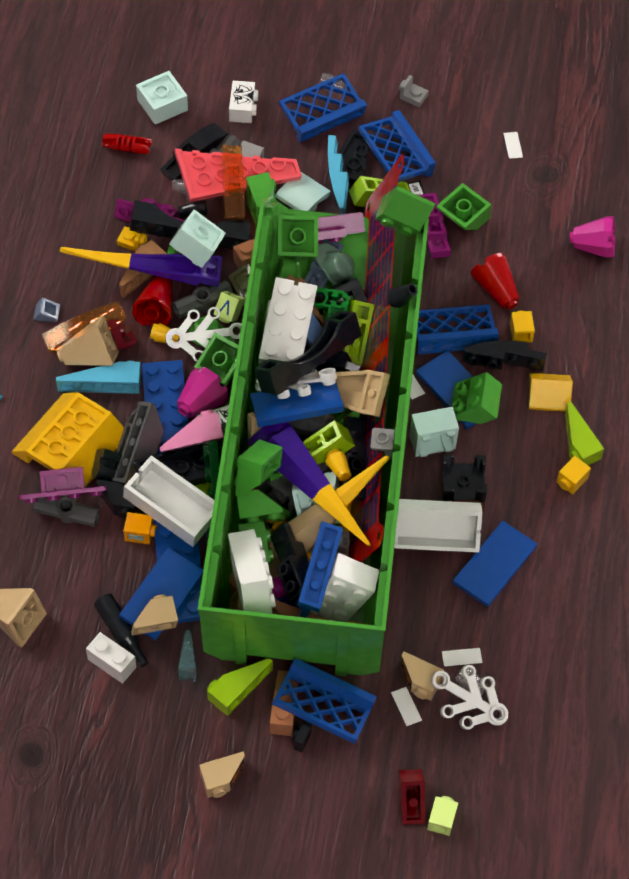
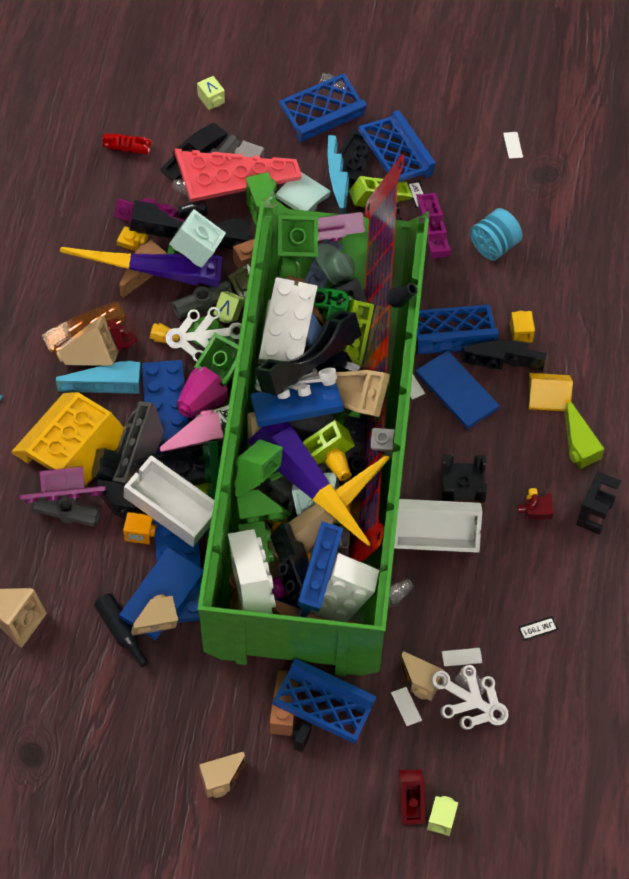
(46, 310): sand blue slope -> none
(111, 657): white brick -> none
(154, 303): red cone -> none
(162, 97): light aqua container -> none
(187, 664): clear light blue slope -> none
(211, 92): none -> yellowish green brick
(233, 182): clear orange slope -> none
(235, 686): lime slope -> none
(242, 102): white brick -> none
(399, 591): none -> clear cone
(404, 211): bright green slope -> none
(412, 93): light grey bracket -> none
(433, 431): light aqua container -> none
(466, 208): bright green slope -> none
(477, 399): bright green slope -> none
(495, 564): blue tile -> none
(496, 234): none -> medium azure wheel
(497, 280): red cone -> none
(537, 507): none -> dark red piece
(538, 628): none -> sticker
(573, 475): yellow brick -> none
(595, 237): dark pink cone -> none
(597, 502): none -> black panel

